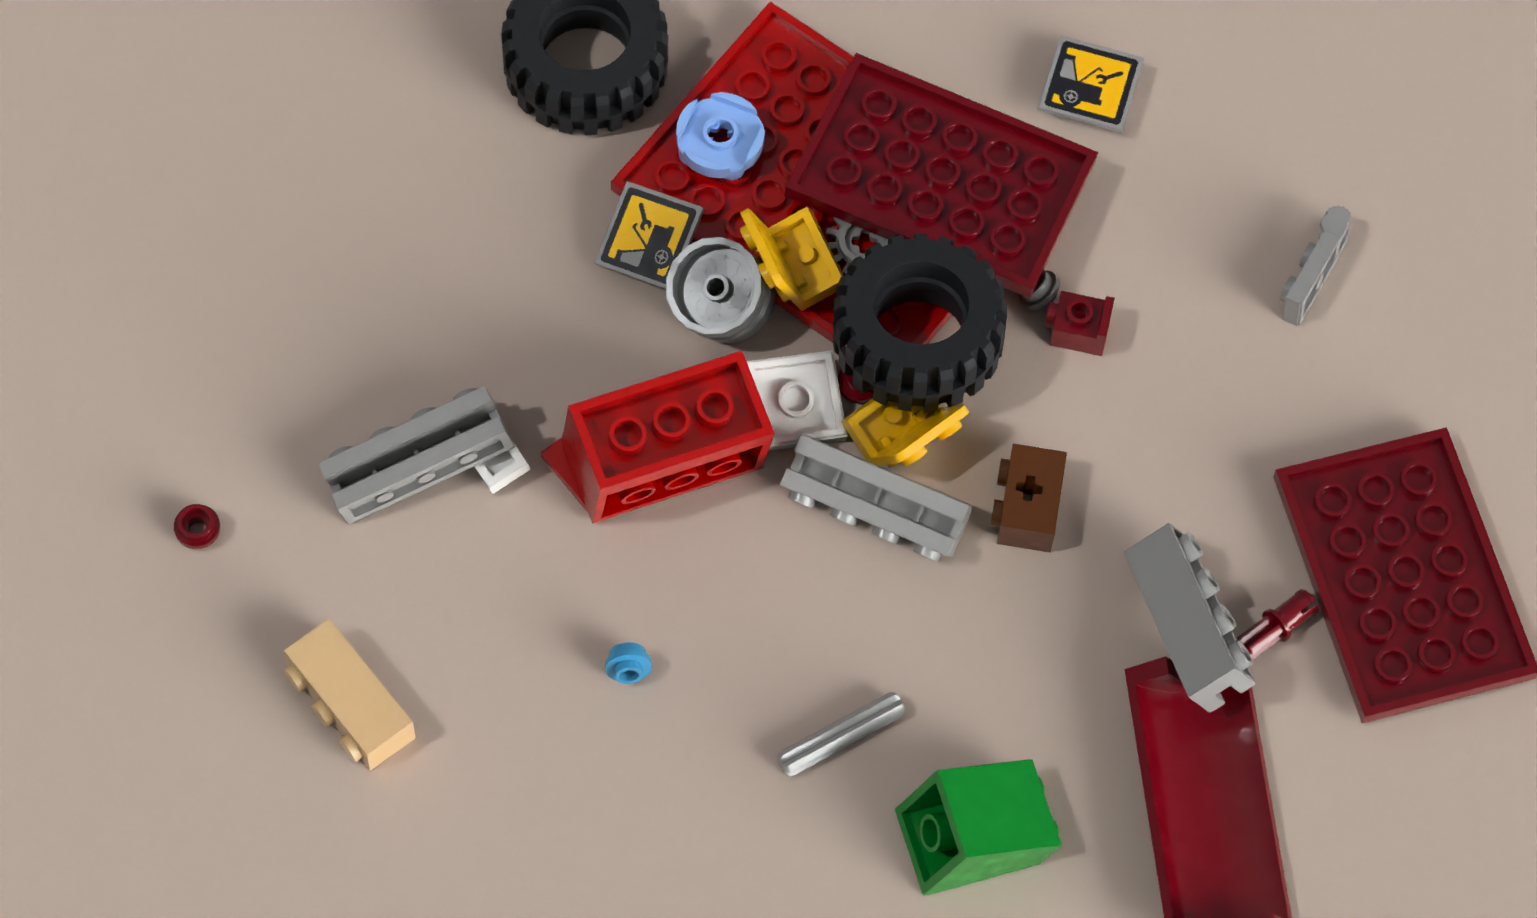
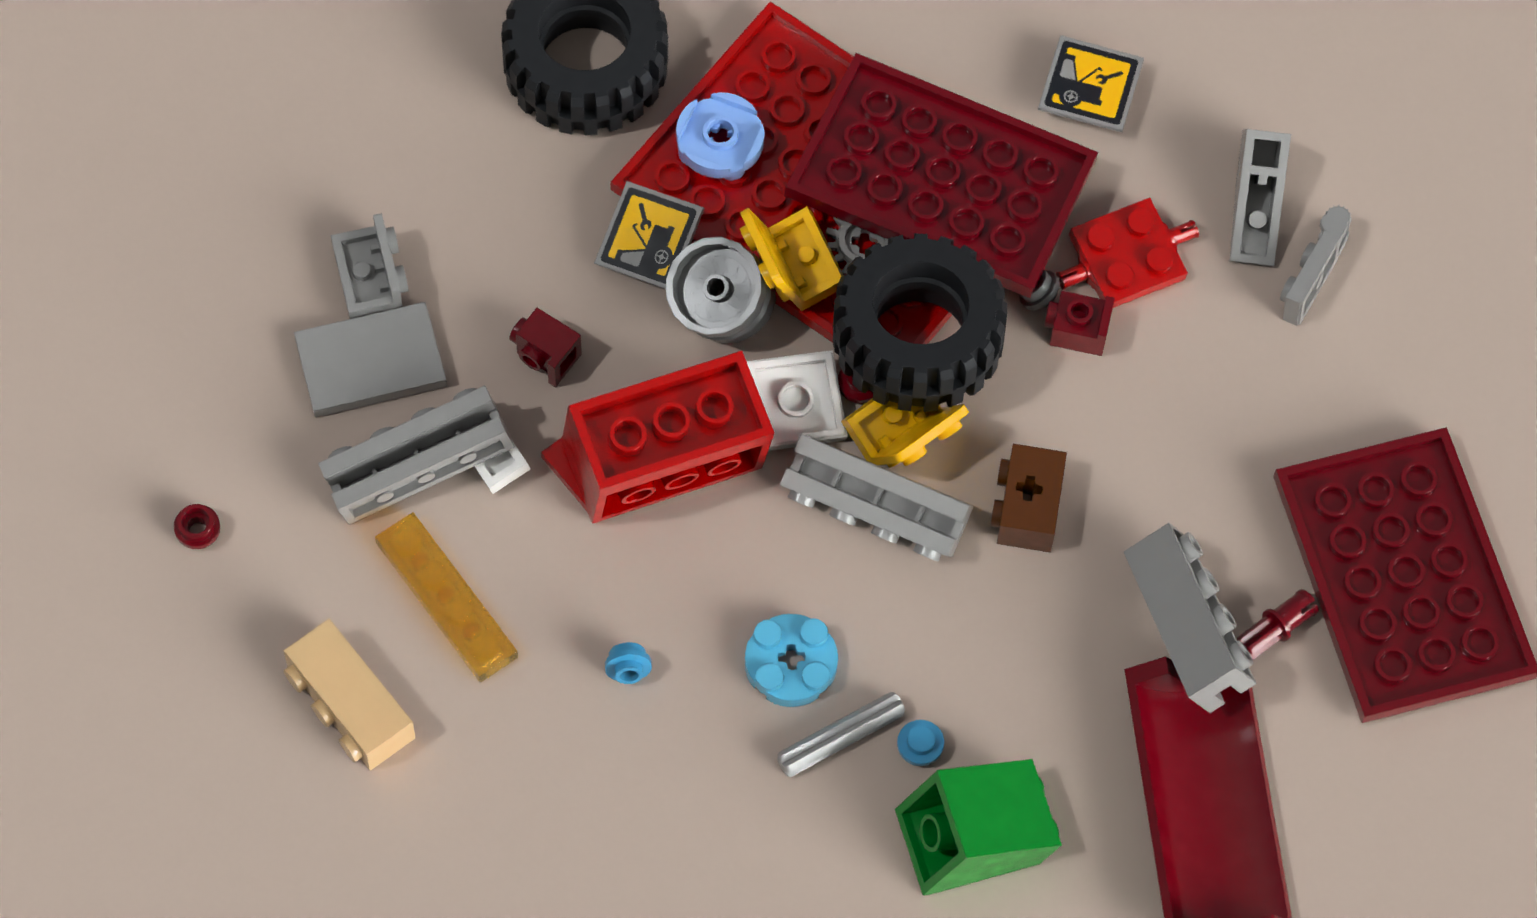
(368, 270): none -> light grey bracket
(370, 359): none -> light grey tile
(446, 597): none -> clear yellow plate
(546, 345): none -> dark red brick
(798, 634): none -> medium azure plate
(920, 742): none -> dark azure plate
(1128, 253): none -> red plate
(1259, 196): none -> light grey slope

